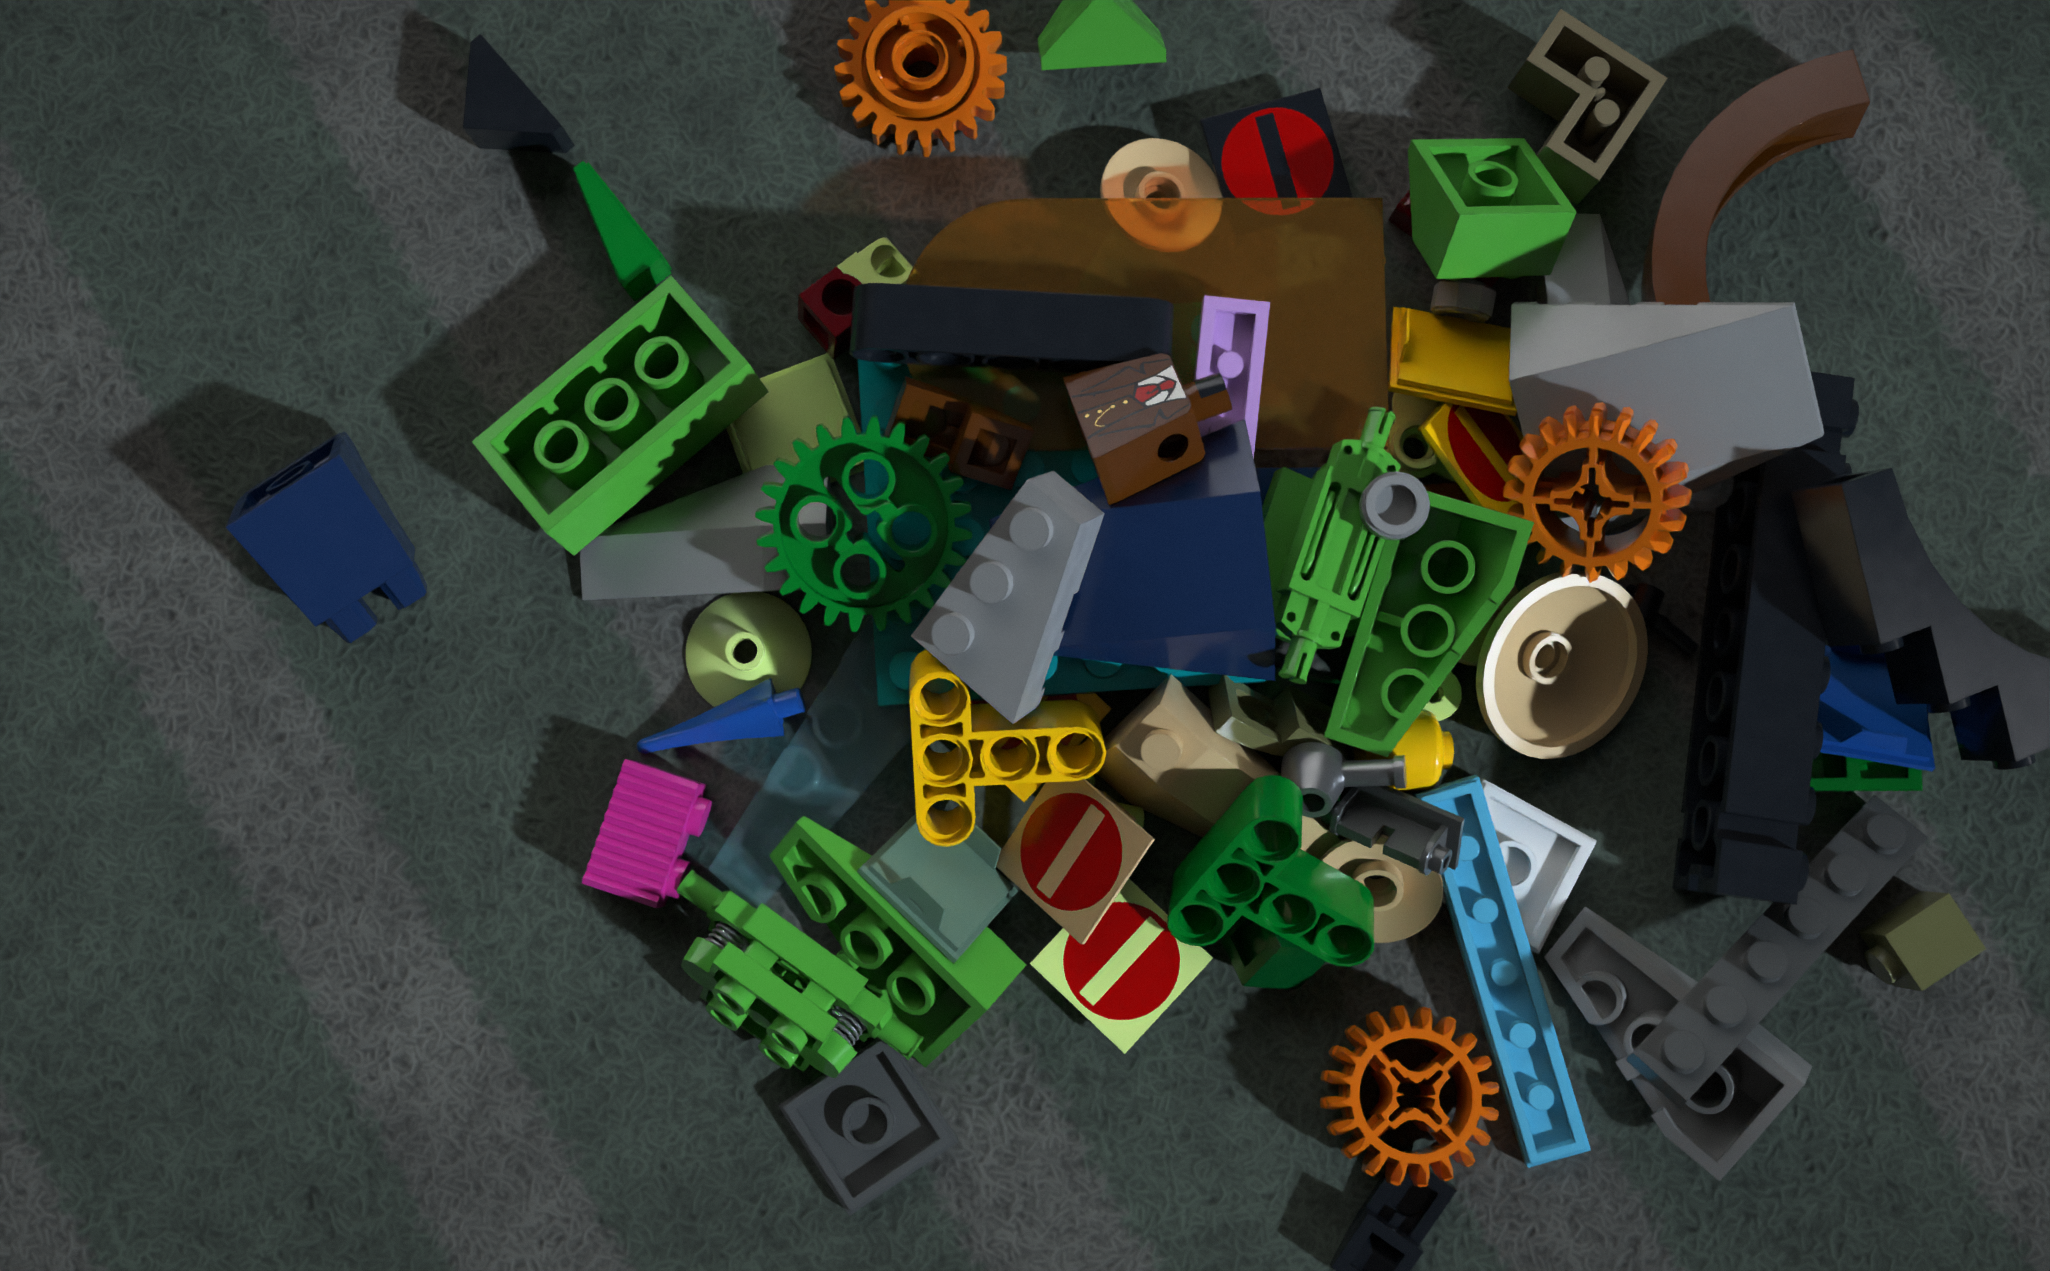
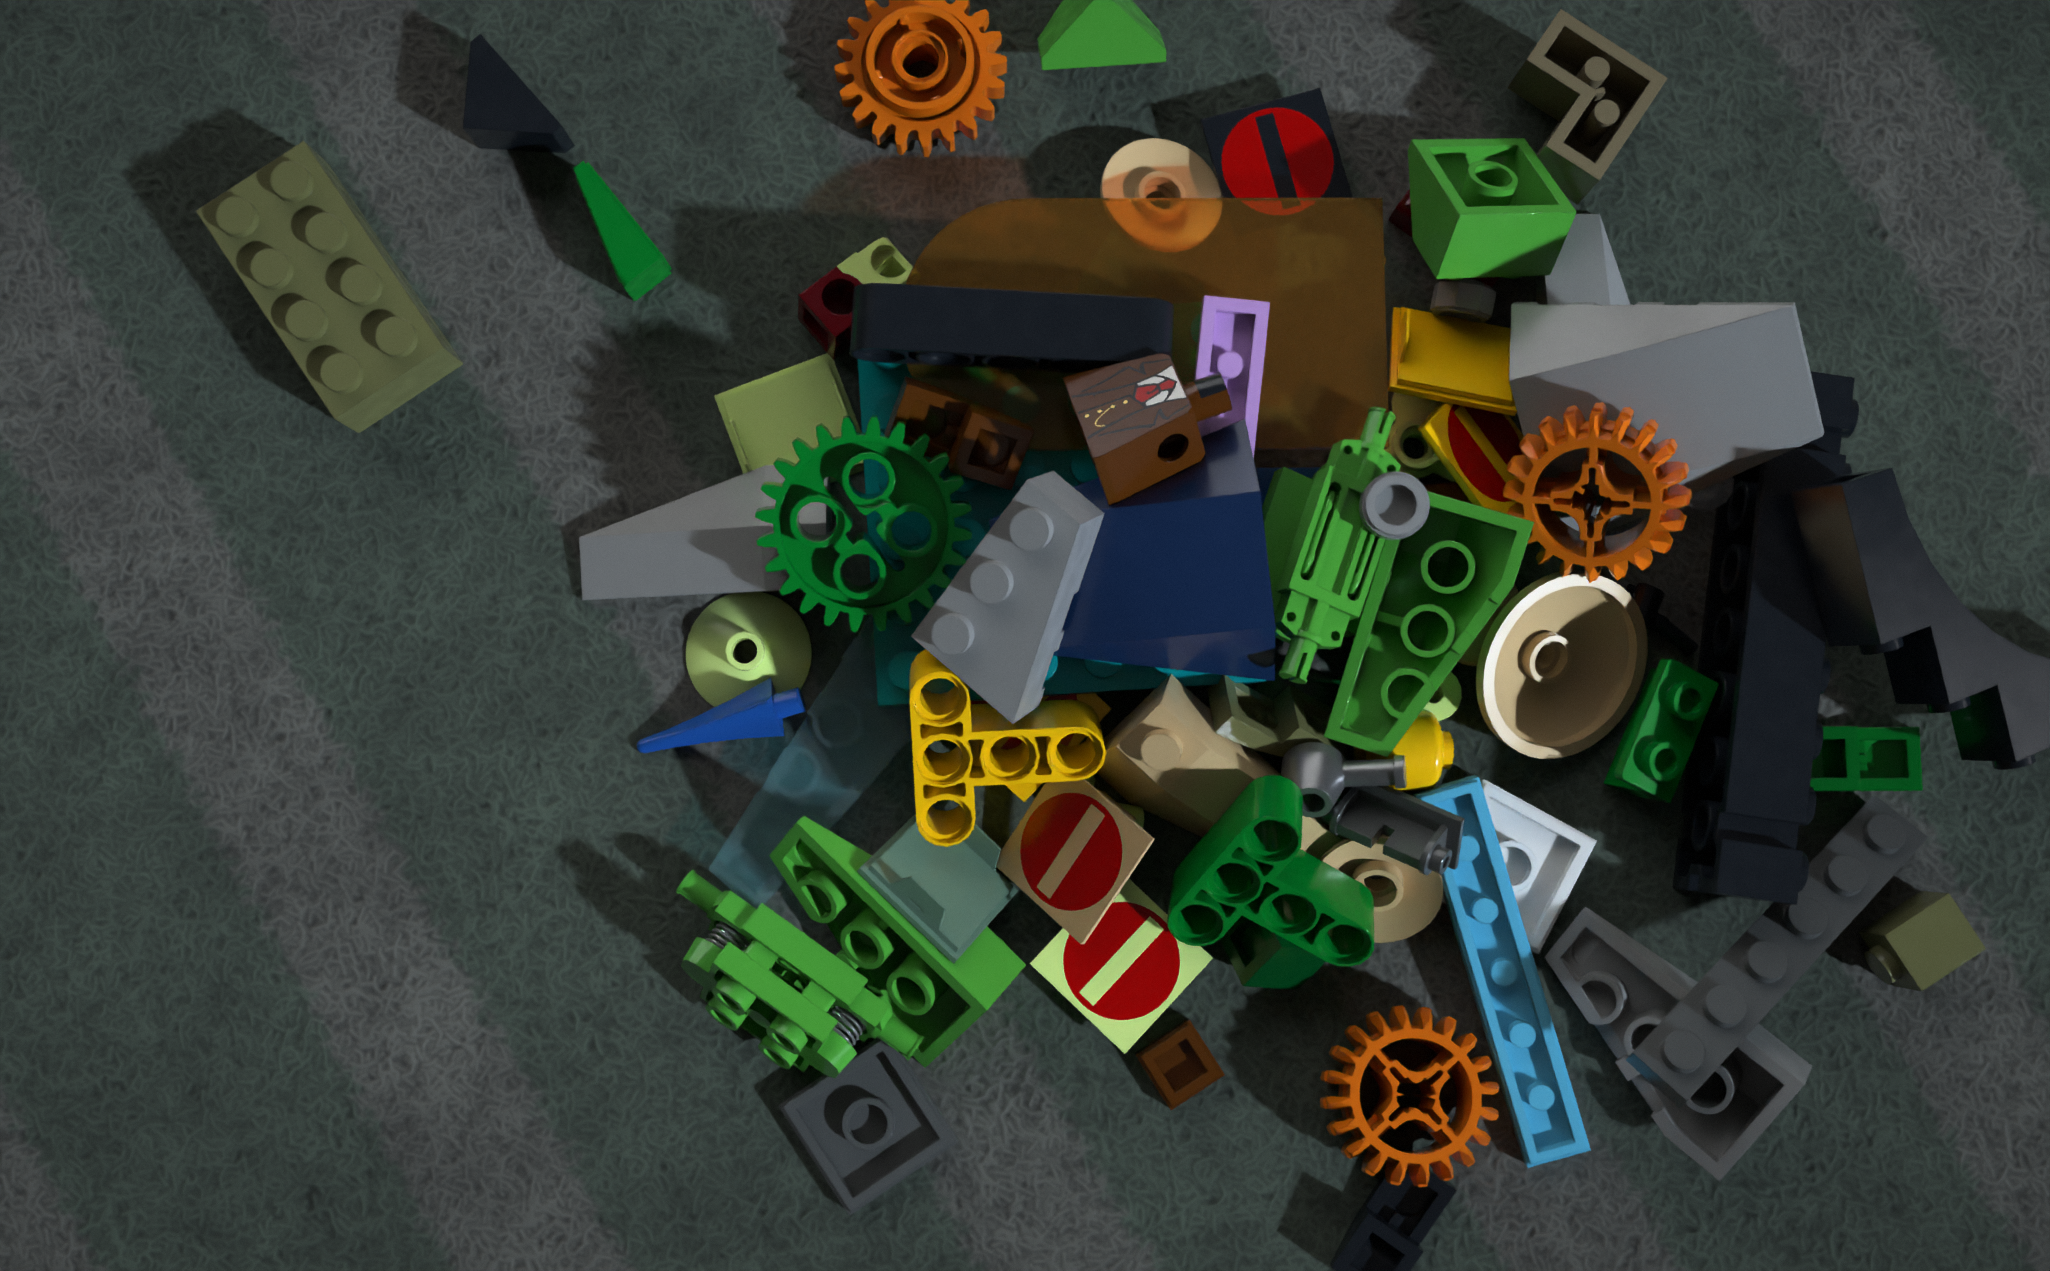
(329, 288): none -> olive brick
(329, 538): dark blue hips -> none
(620, 416): bright green brick -> none
(647, 834): dark pink brick -> none
(1179, 1064): none -> reddish brown tile
(1661, 732): none -> green bracket
(1768, 123): reddish brown arch -> none
(1863, 717): blue piece -> none

